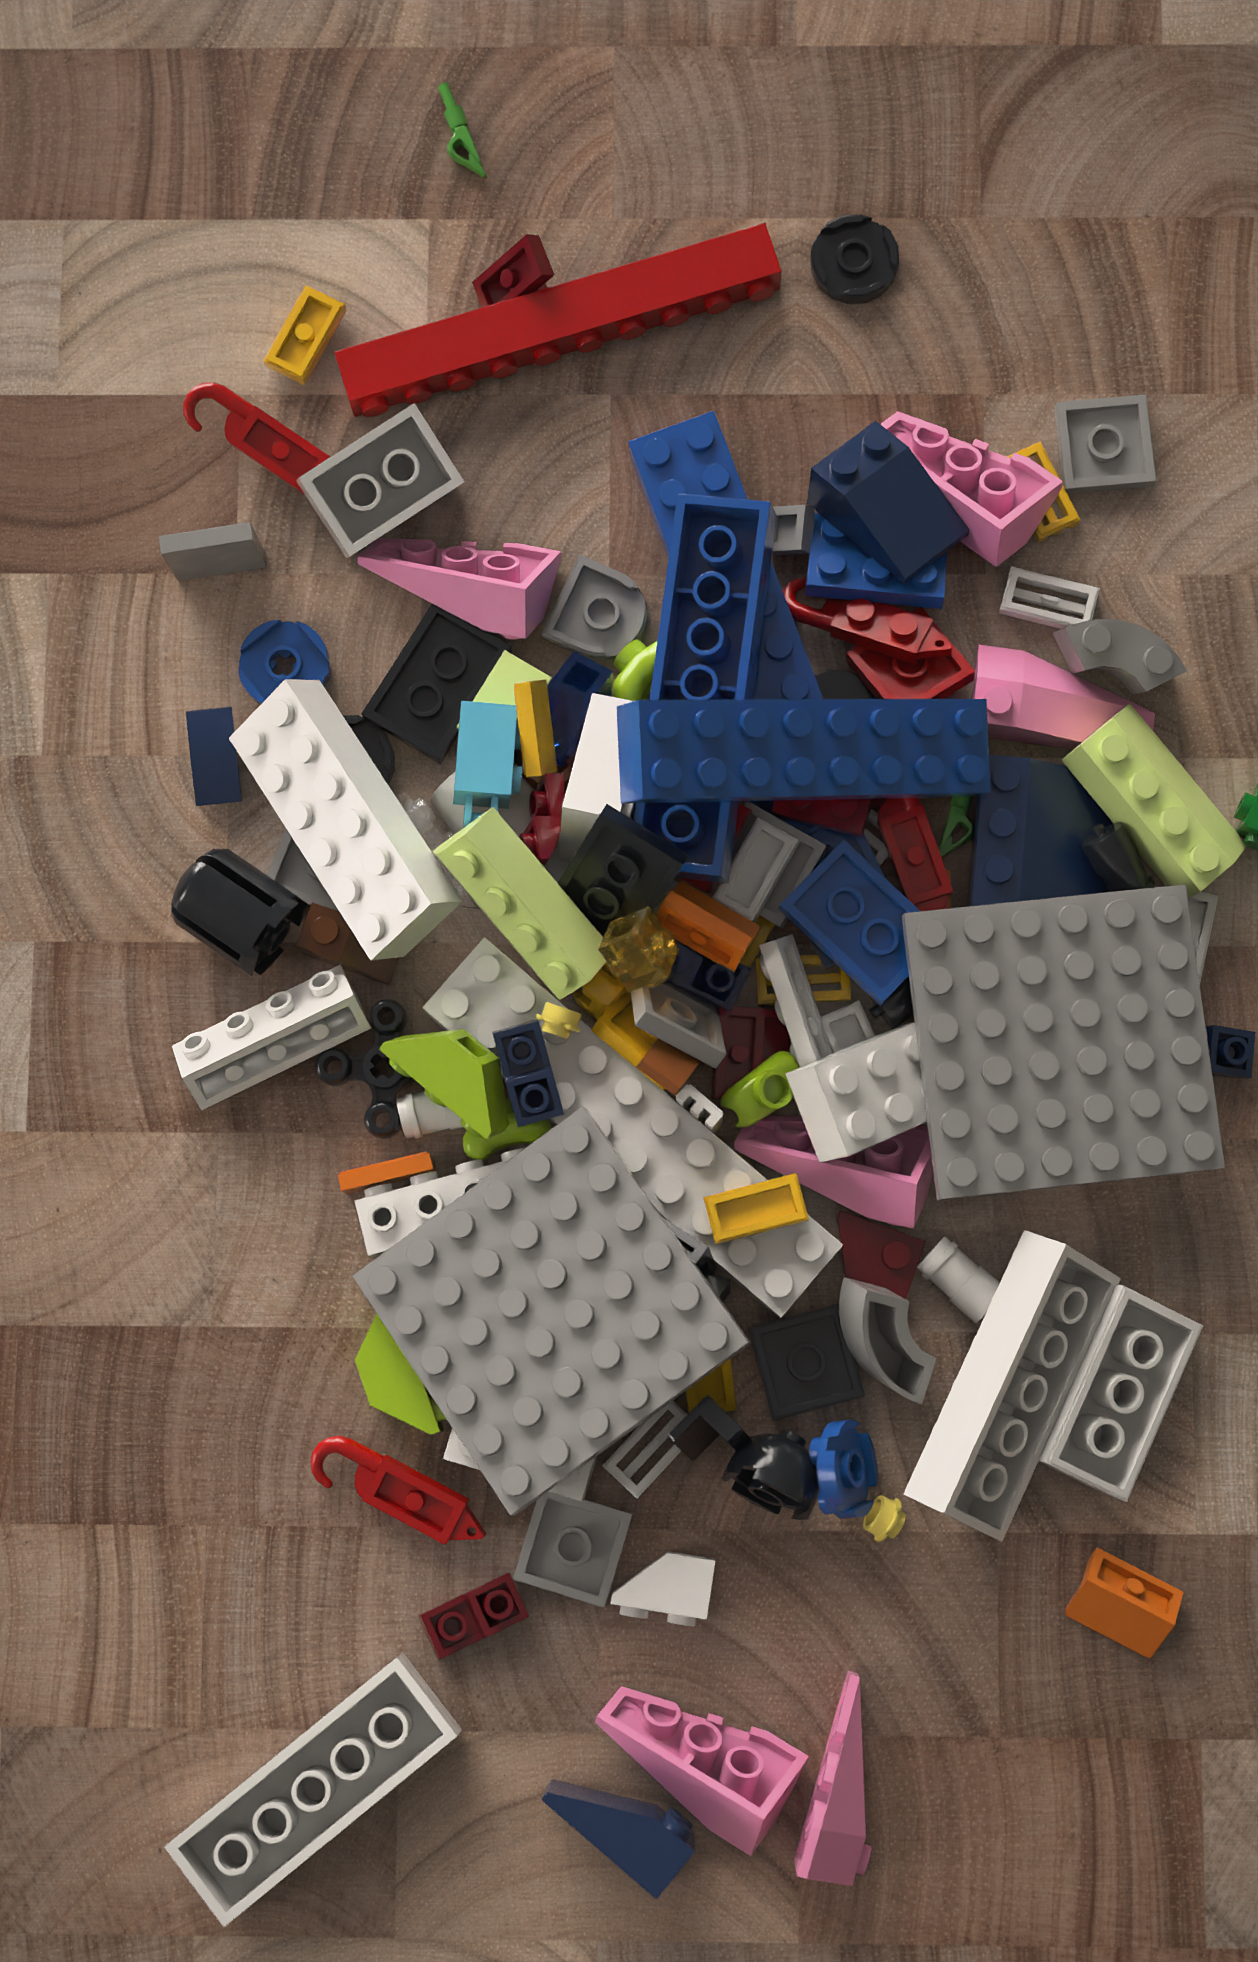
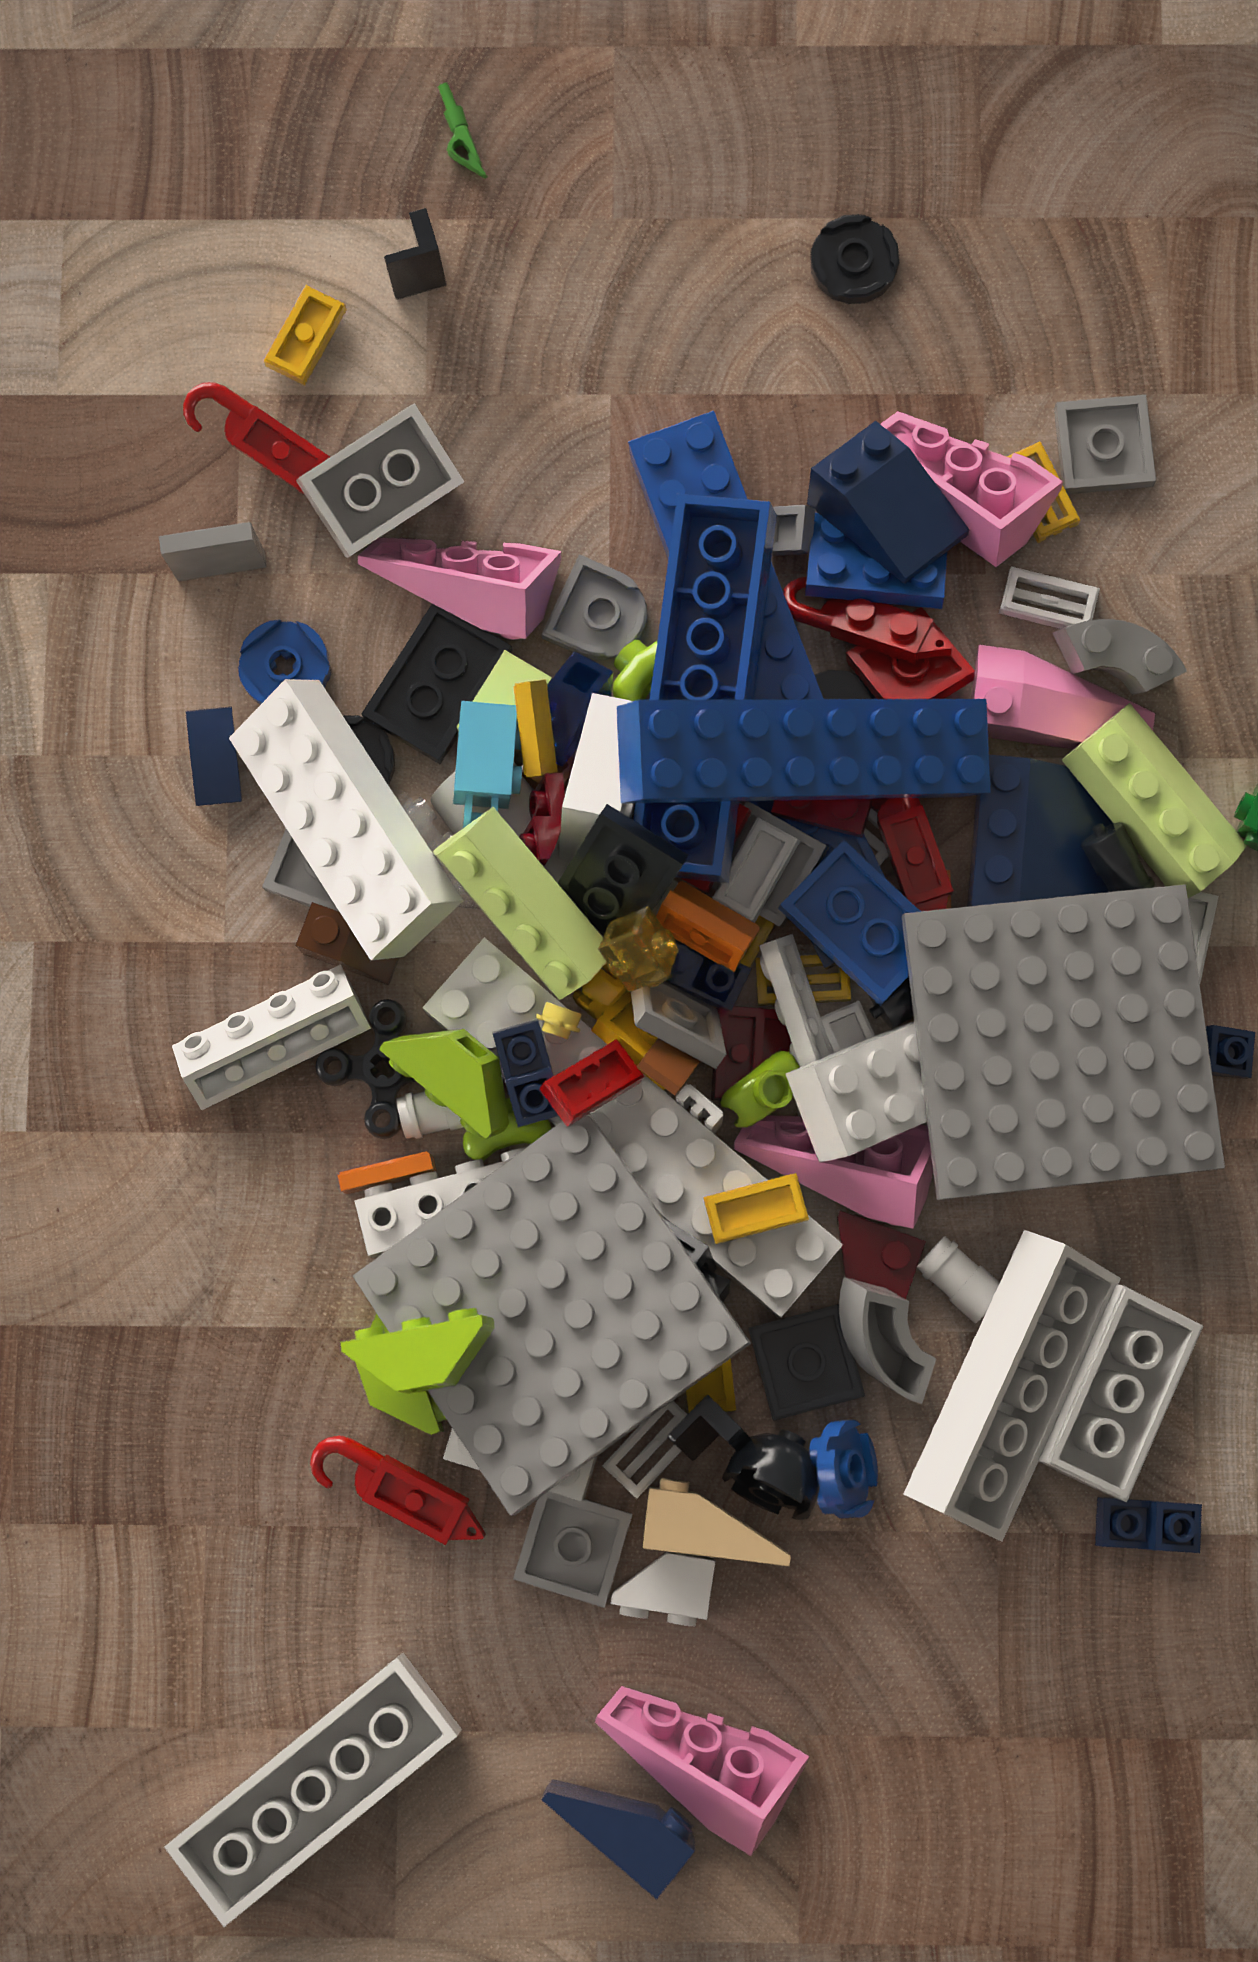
(235, 909): black cylinder -> none
(418, 267): none -> black panel
(421, 1353): none -> lime slope
(473, 1616): dark red slope -> none
(515, 273): dark red slope -> none
(559, 321): red brick -> none
(591, 1082): none -> red plate
(697, 1526): none -> tan slope
(835, 1825): bright pink wedge -> none
(884, 1518): light yellow plate -> none
(956, 817): bright green hand -> none
(1125, 1603): orange panel -> none
(1148, 1525): none -> dark blue slope

